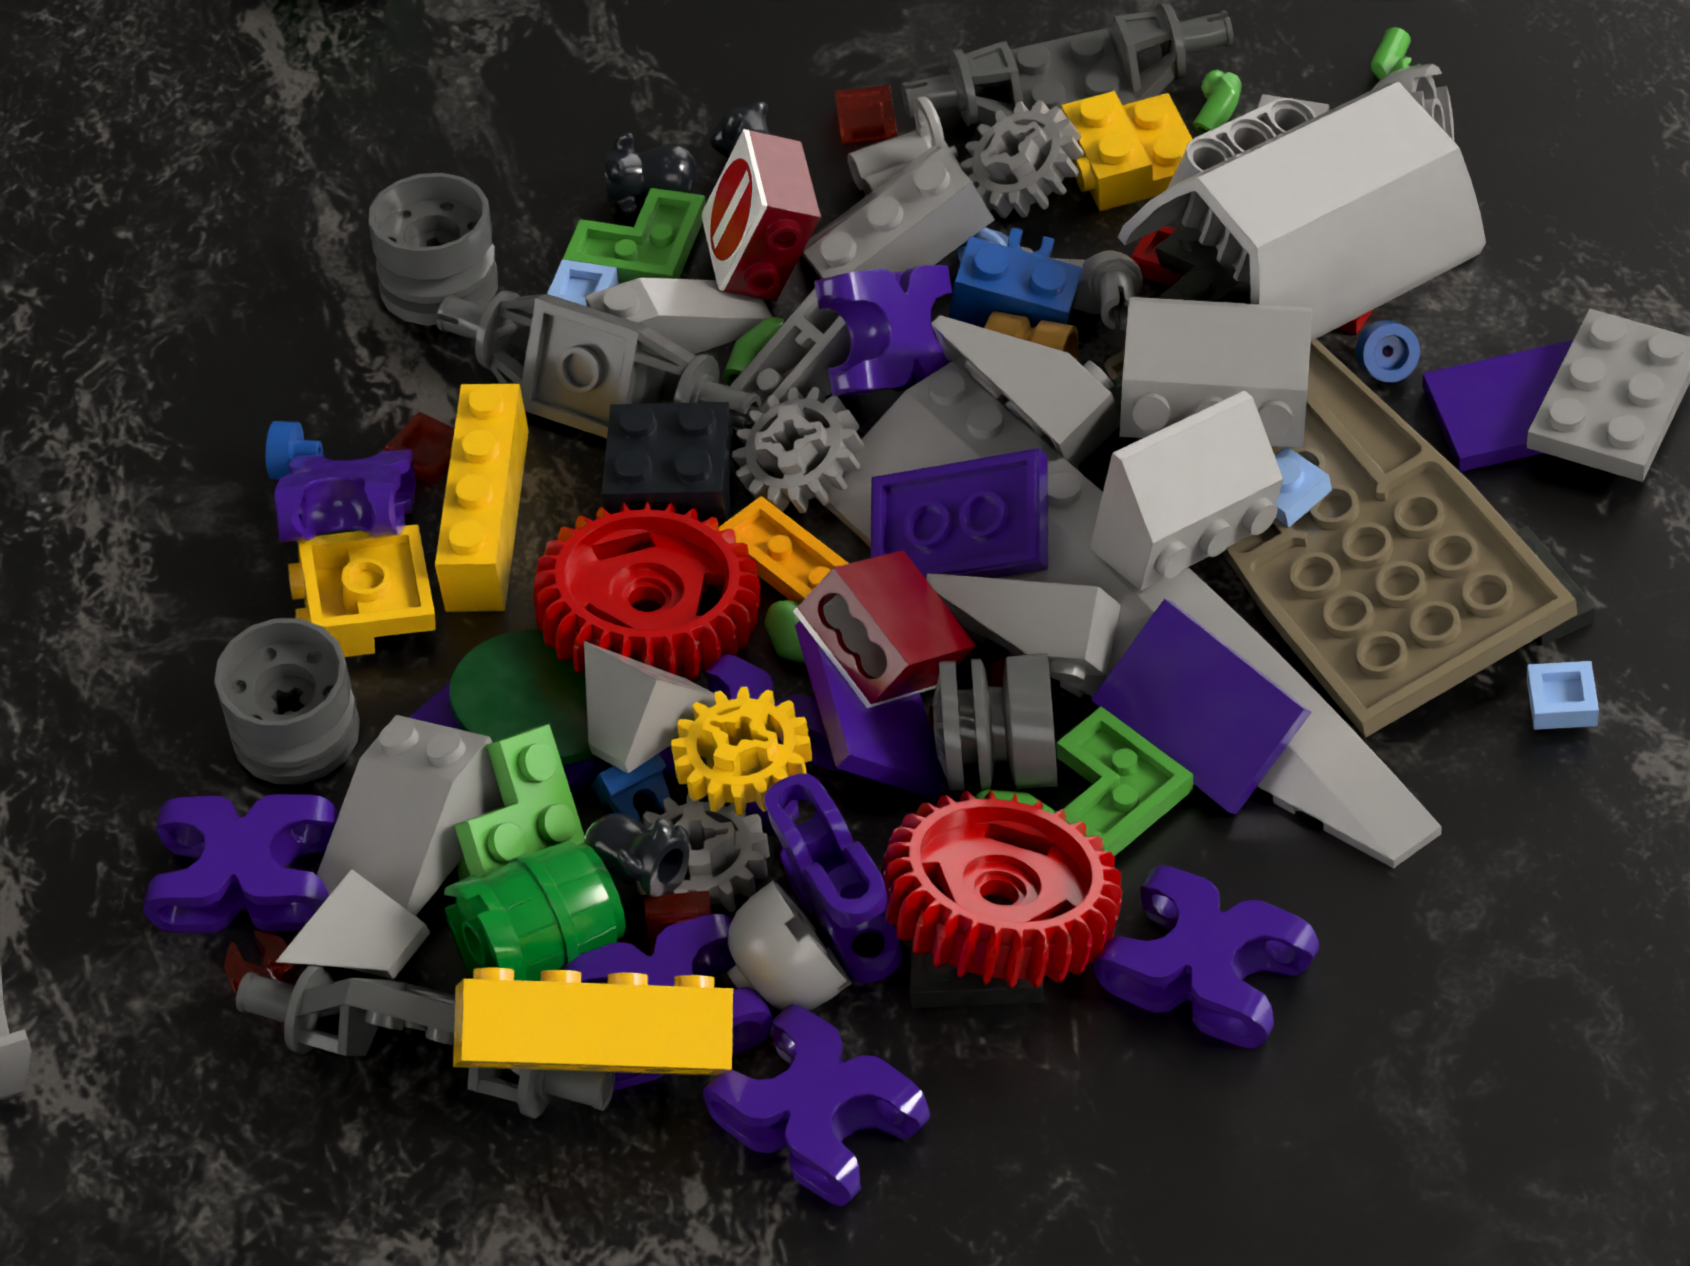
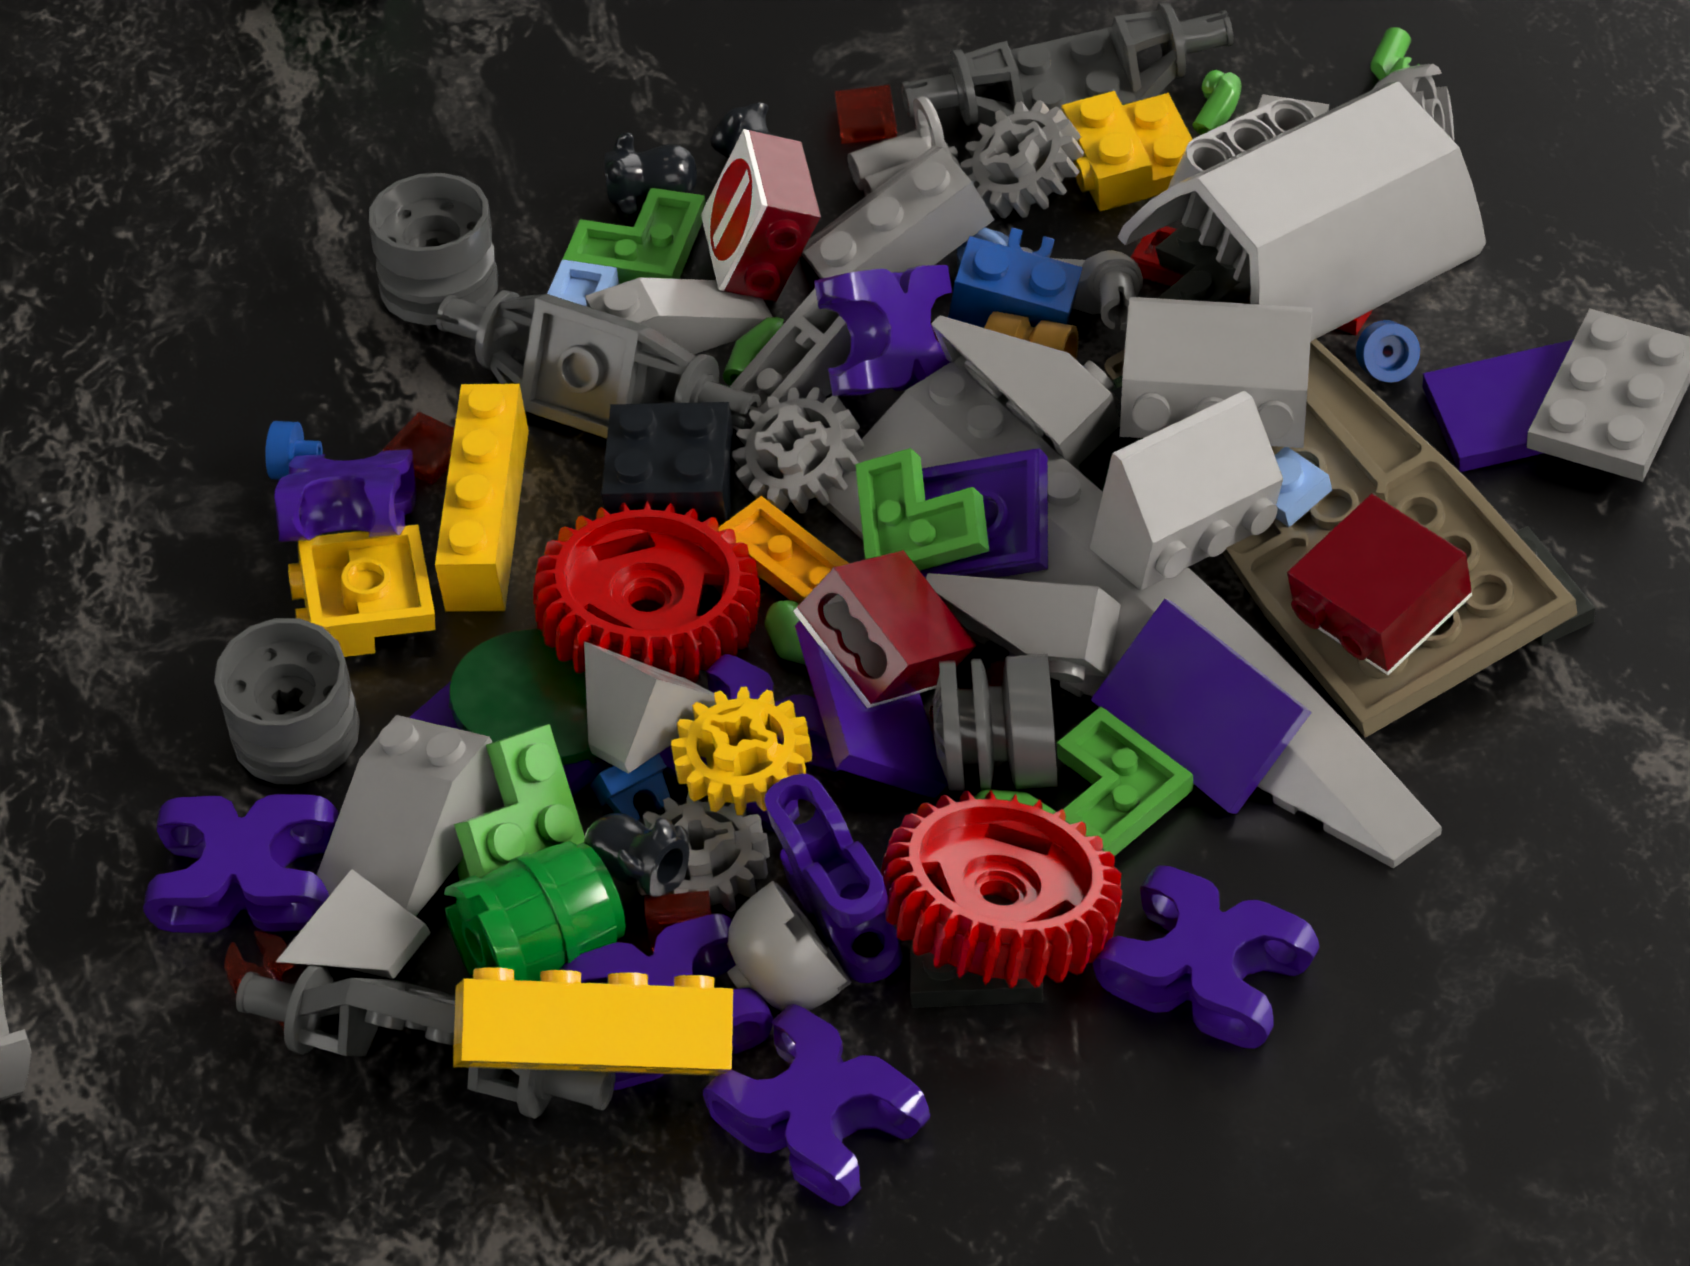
(901, 519): none -> bright green plate
(1379, 584): none -> dark red piece
(1562, 695): light blue plate -> none

